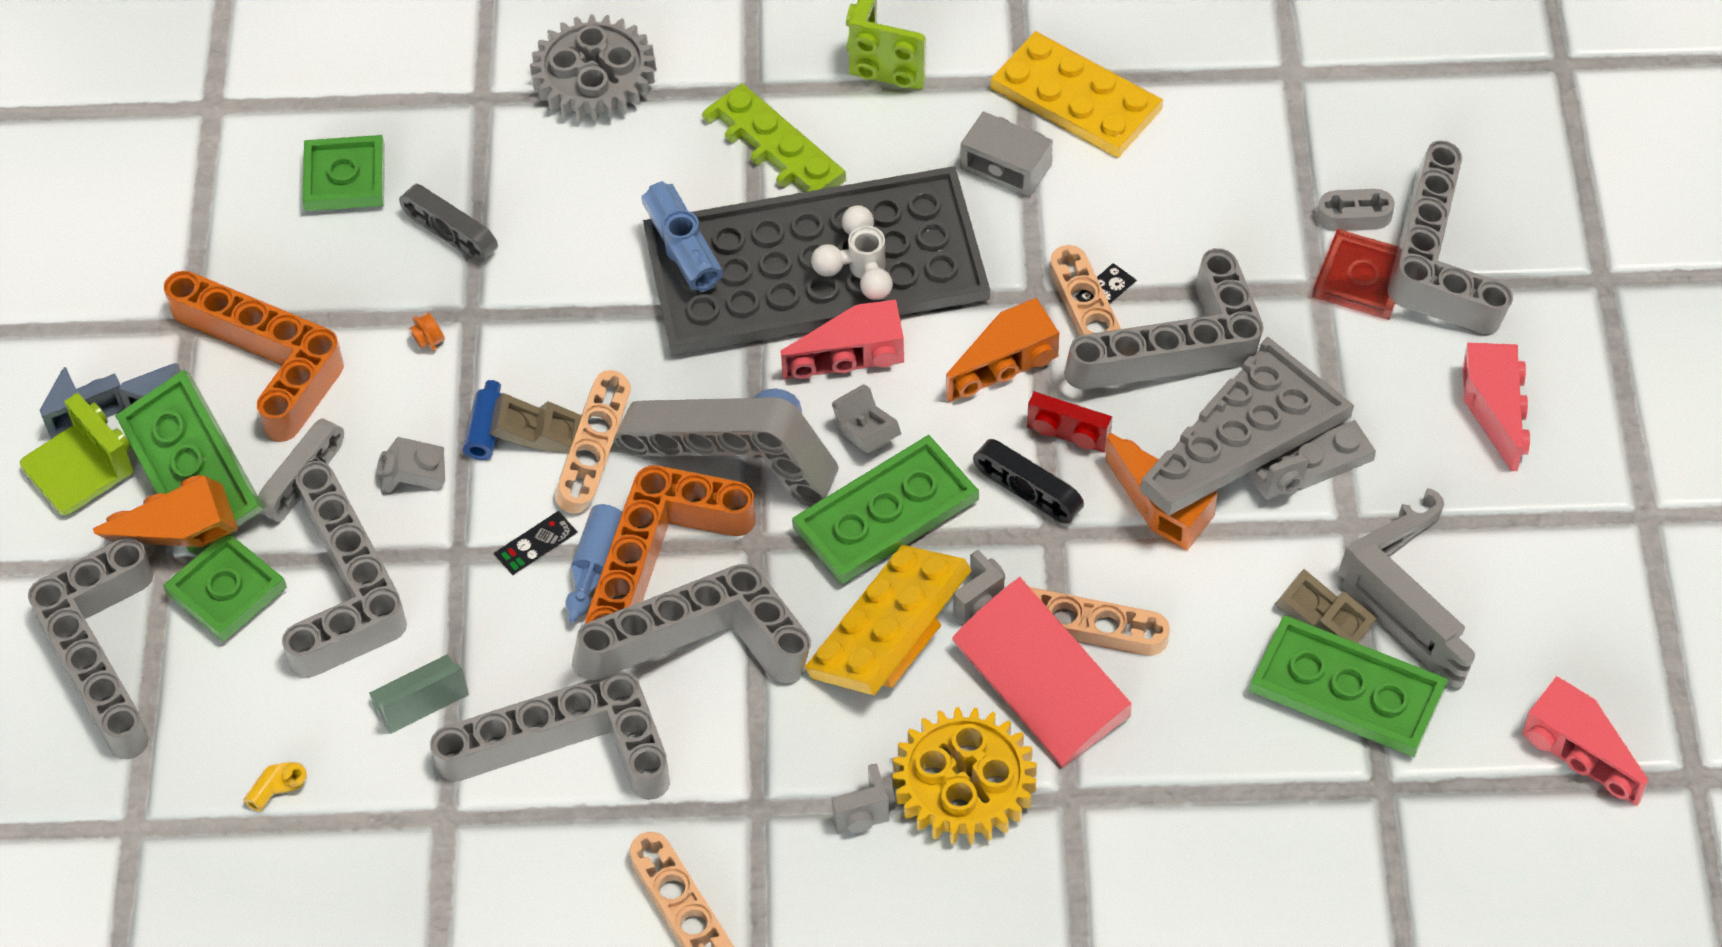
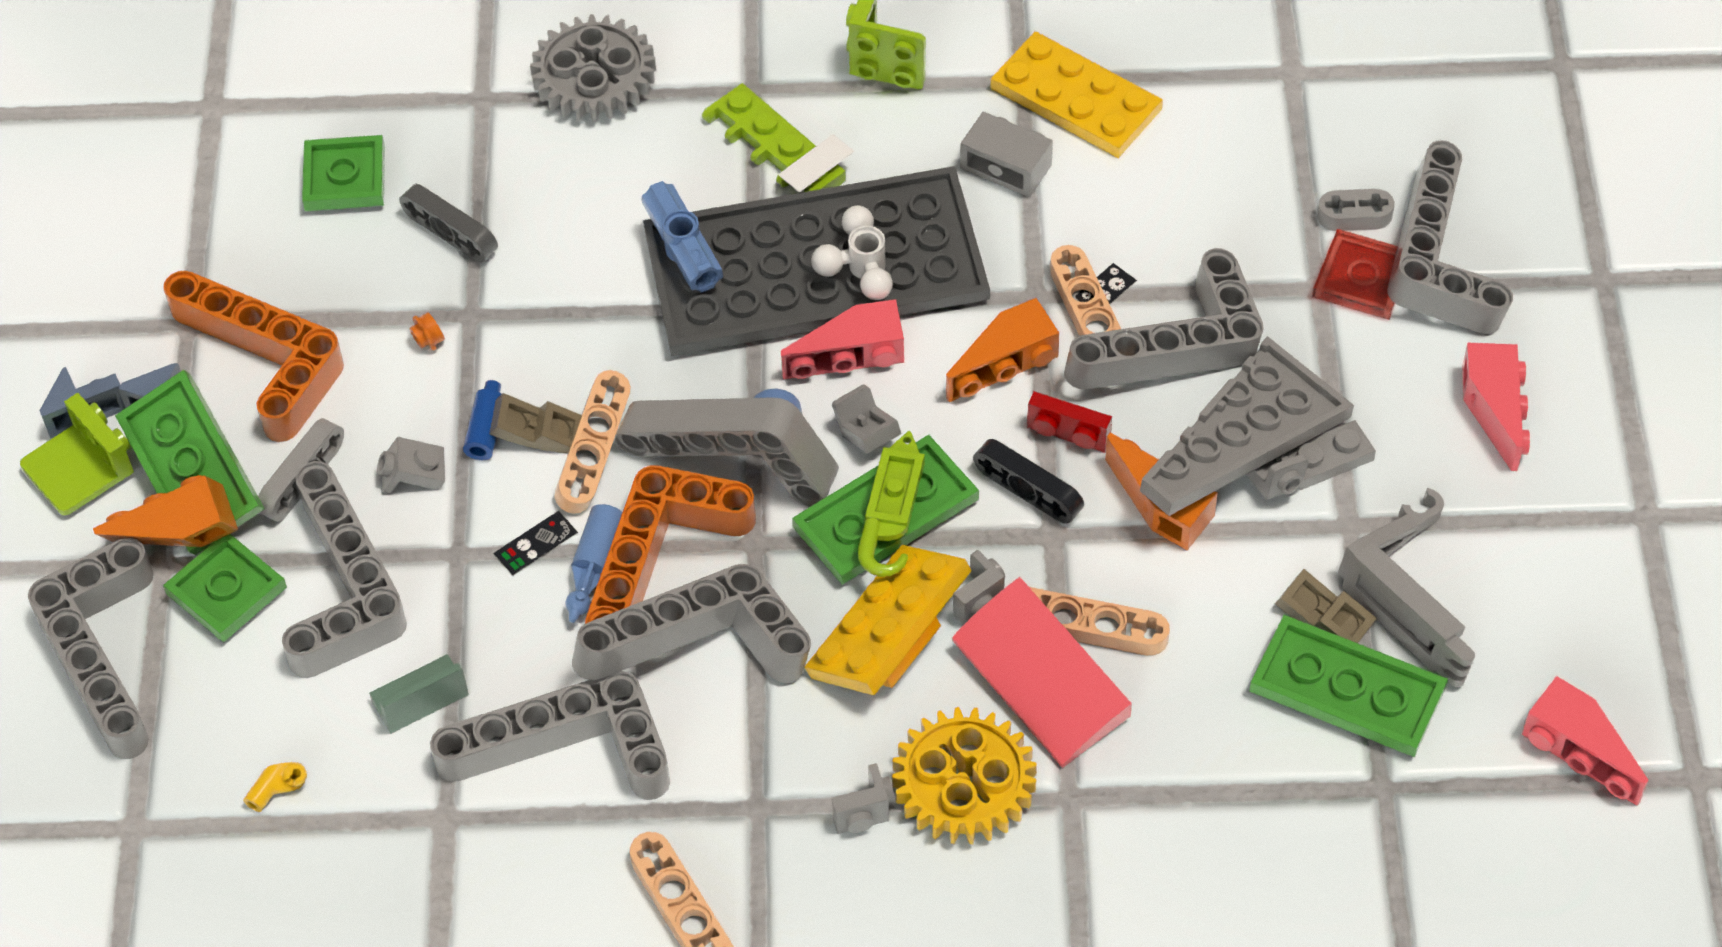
(816, 163): none -> white sticker
(891, 503): none -> lime plate

